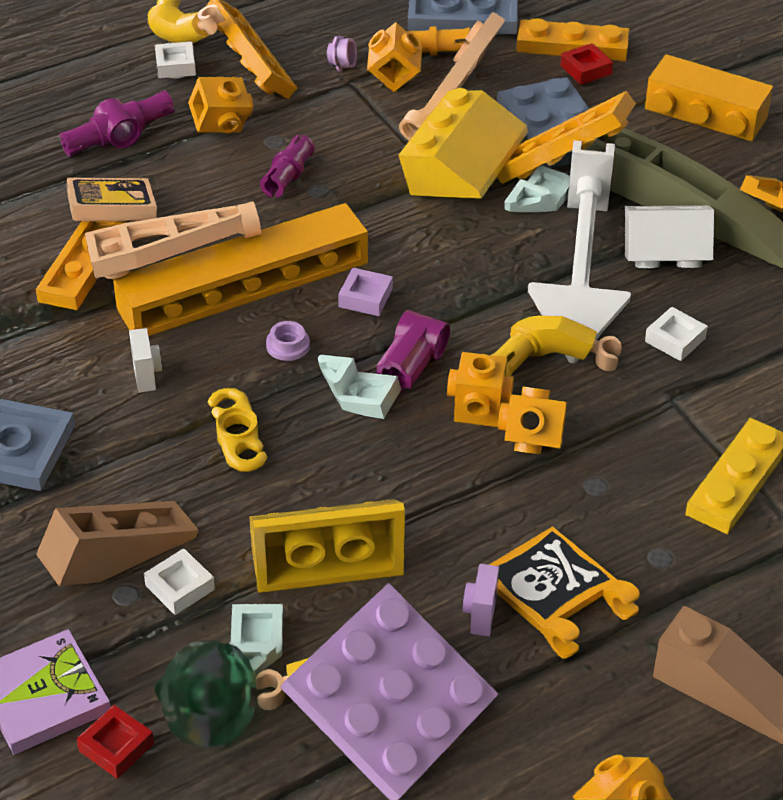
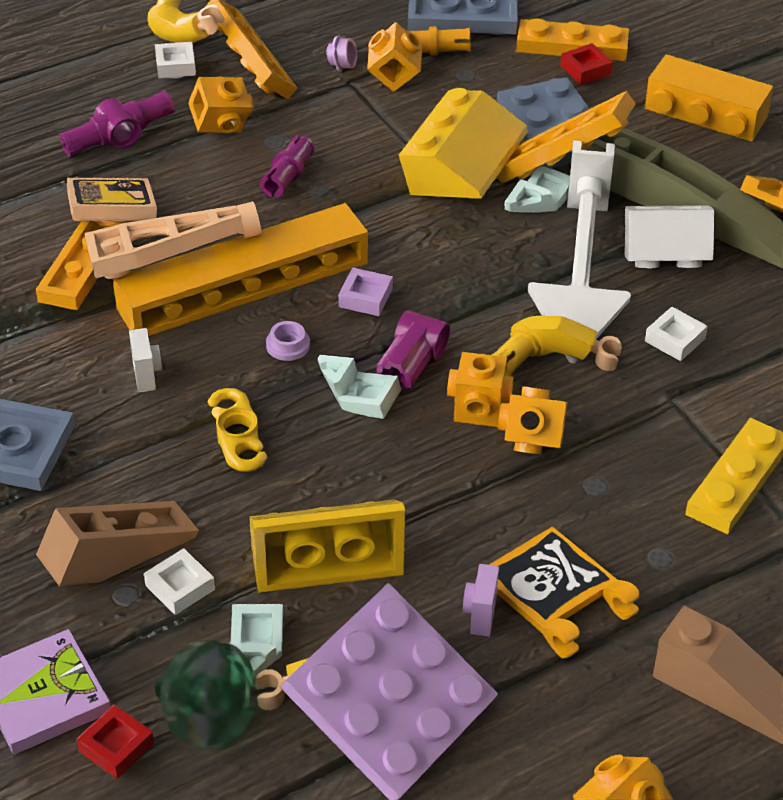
(466, 61): light nougat plate -> none

